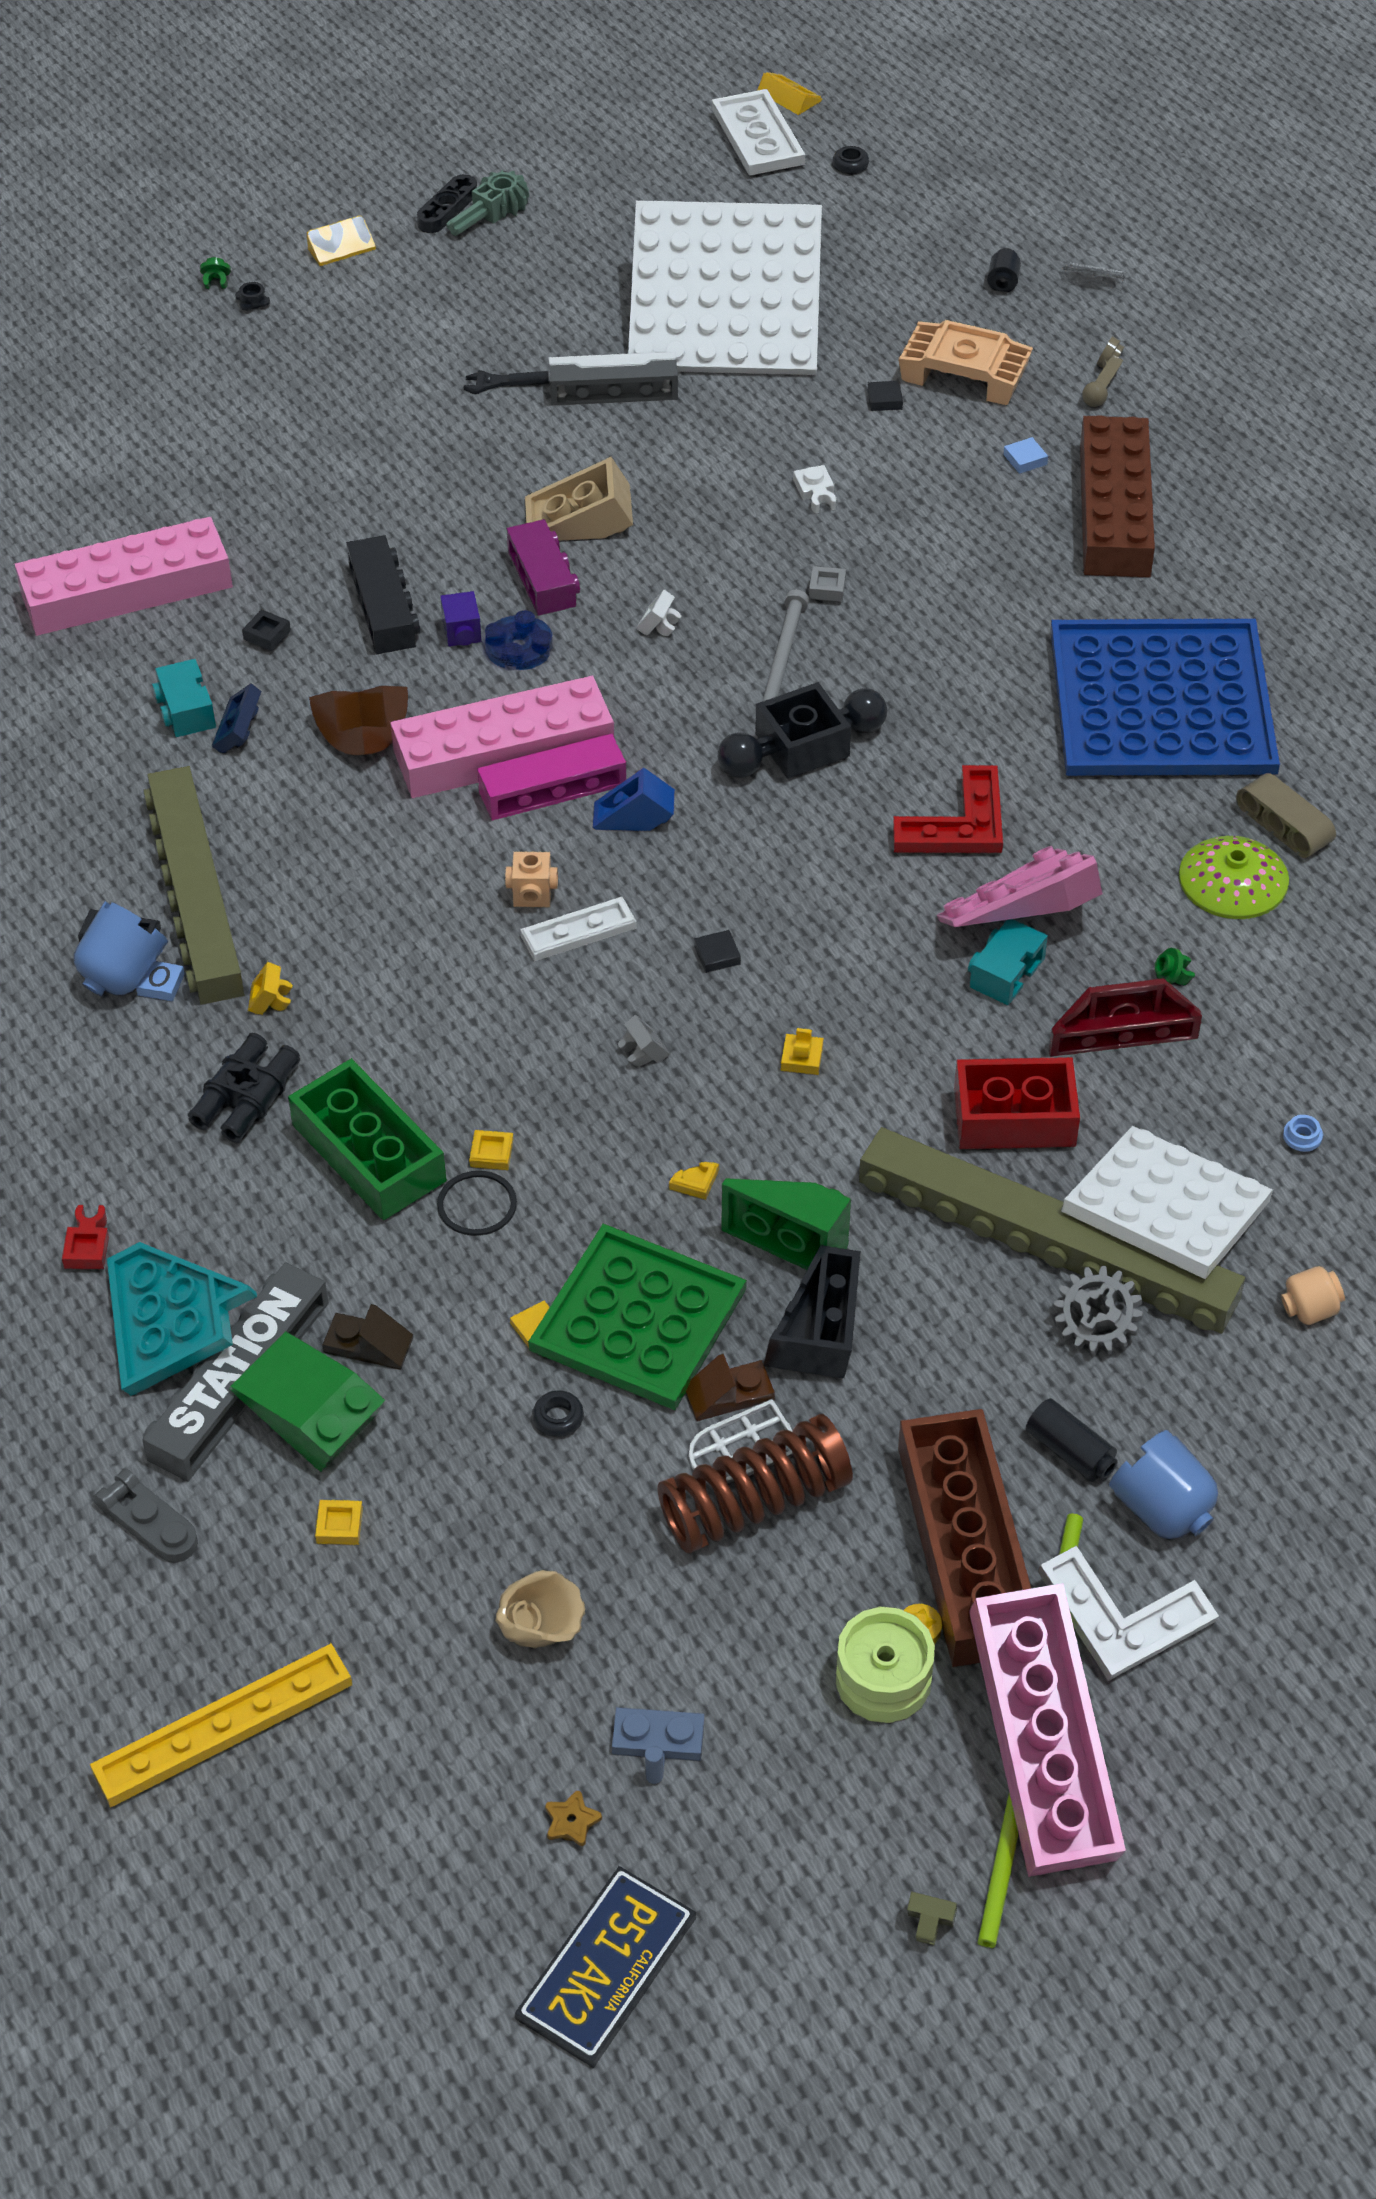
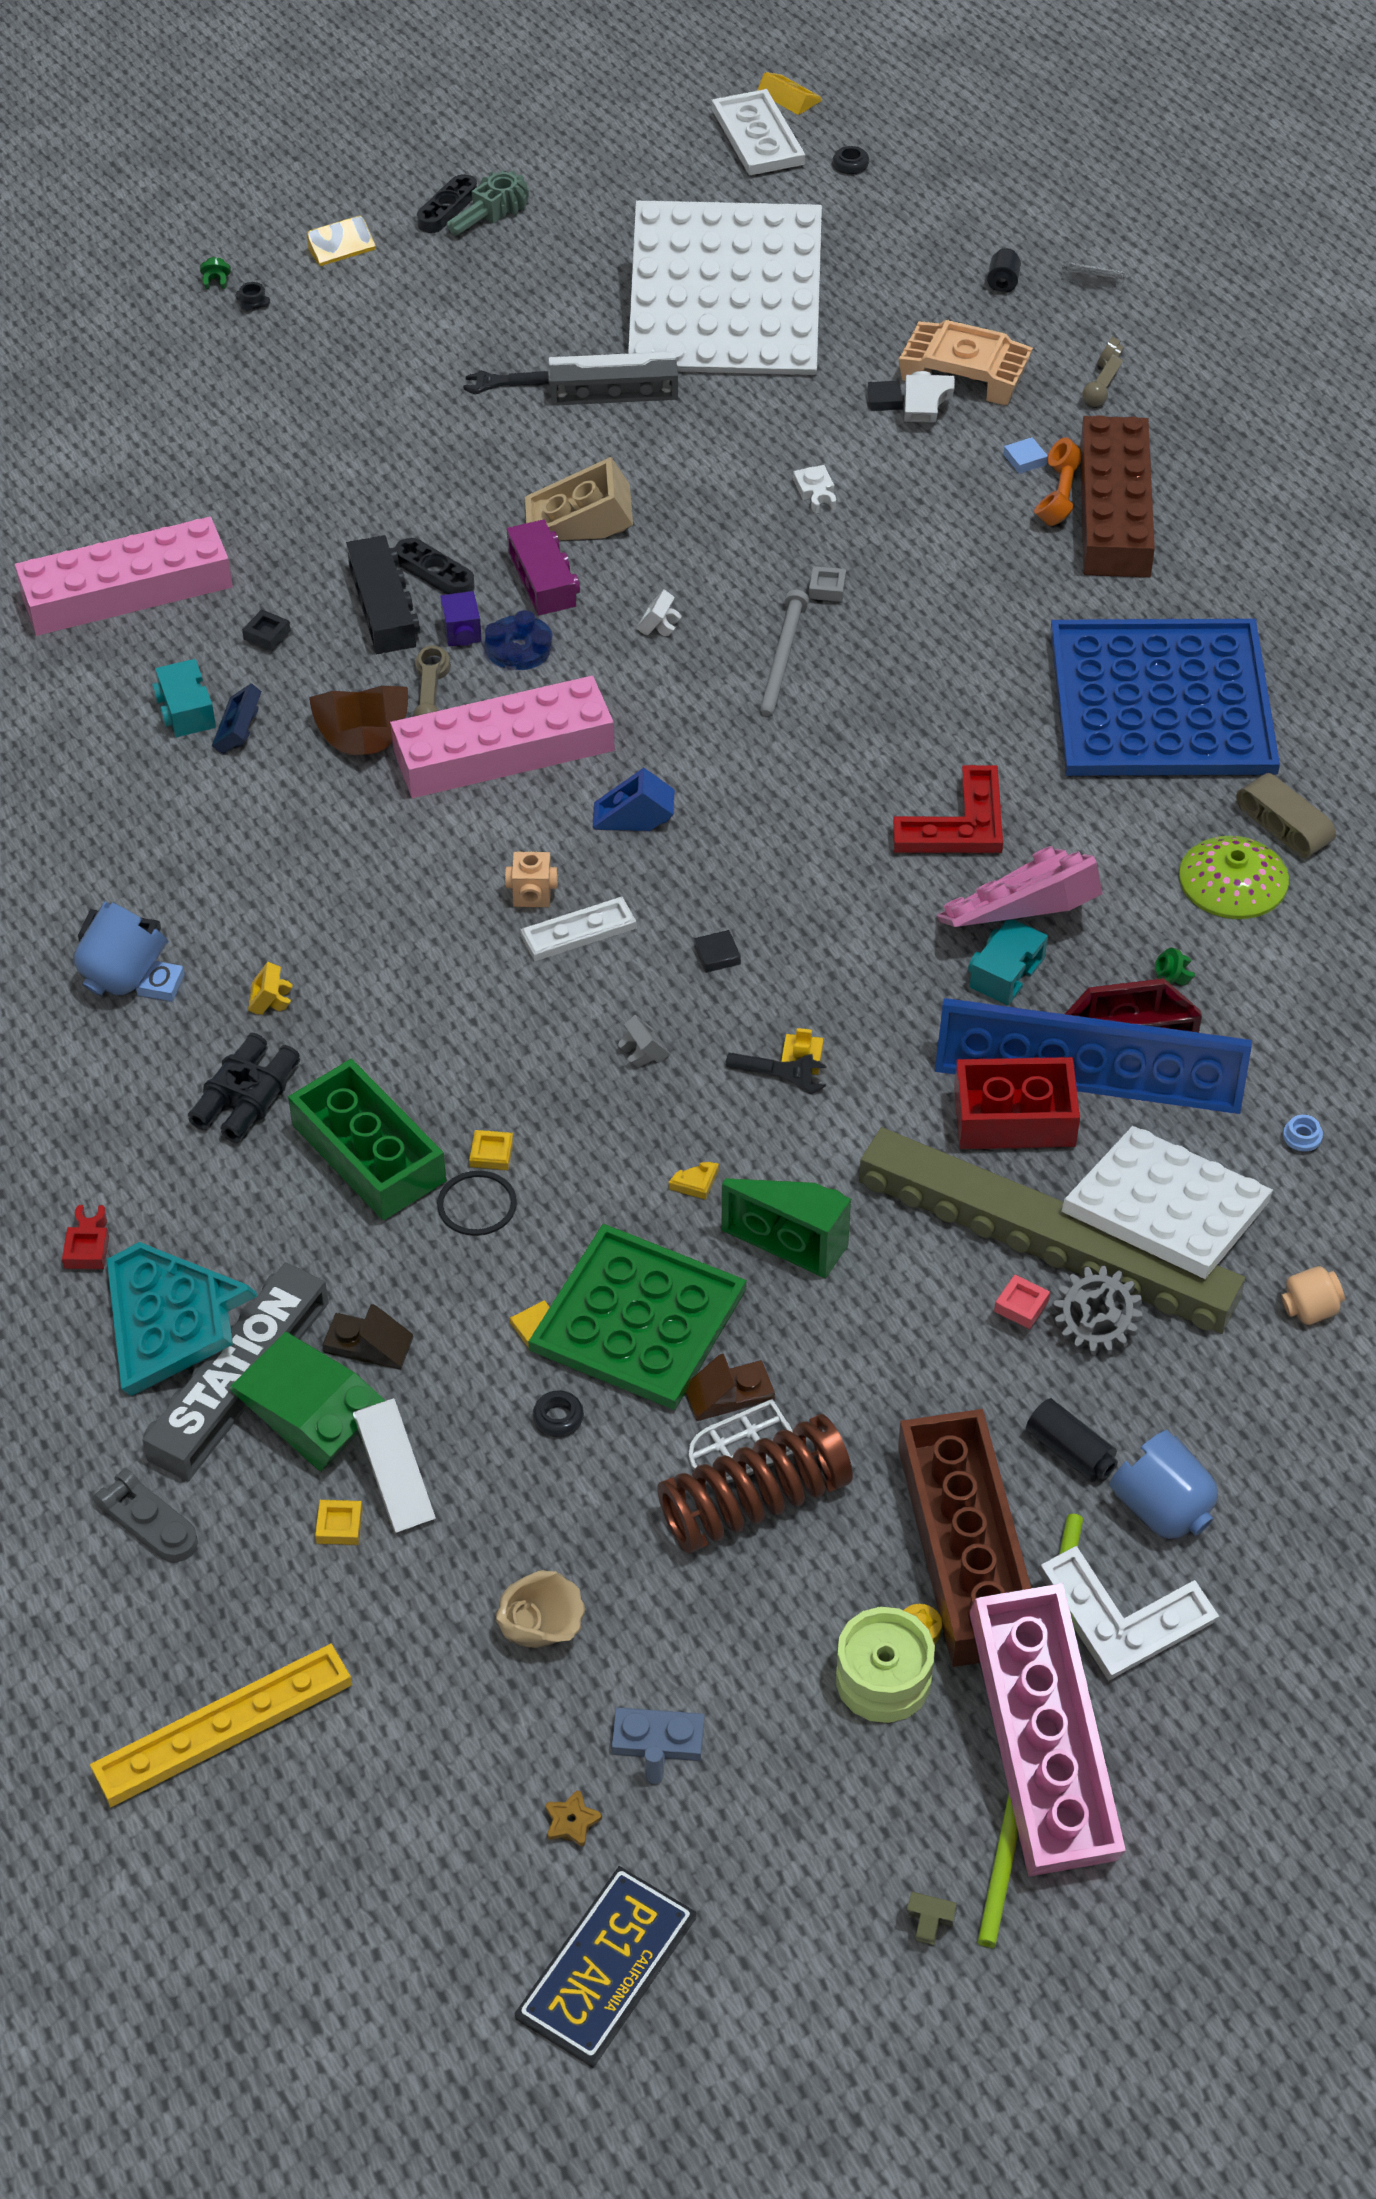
(195, 886): olive brick -> none
(394, 1465): none -> white tile
(428, 557): none -> black beam
(430, 676): none -> dark tan piece
(551, 776): dark pink brick -> none
(796, 1071): none -> black piece
(802, 731): black brick -> none
(820, 1318): black wedge -> none
(924, 394): none -> white brick
(1022, 1301): none -> coral tile
(1065, 459): none -> orange piece
(1106, 1054): none -> blue plate

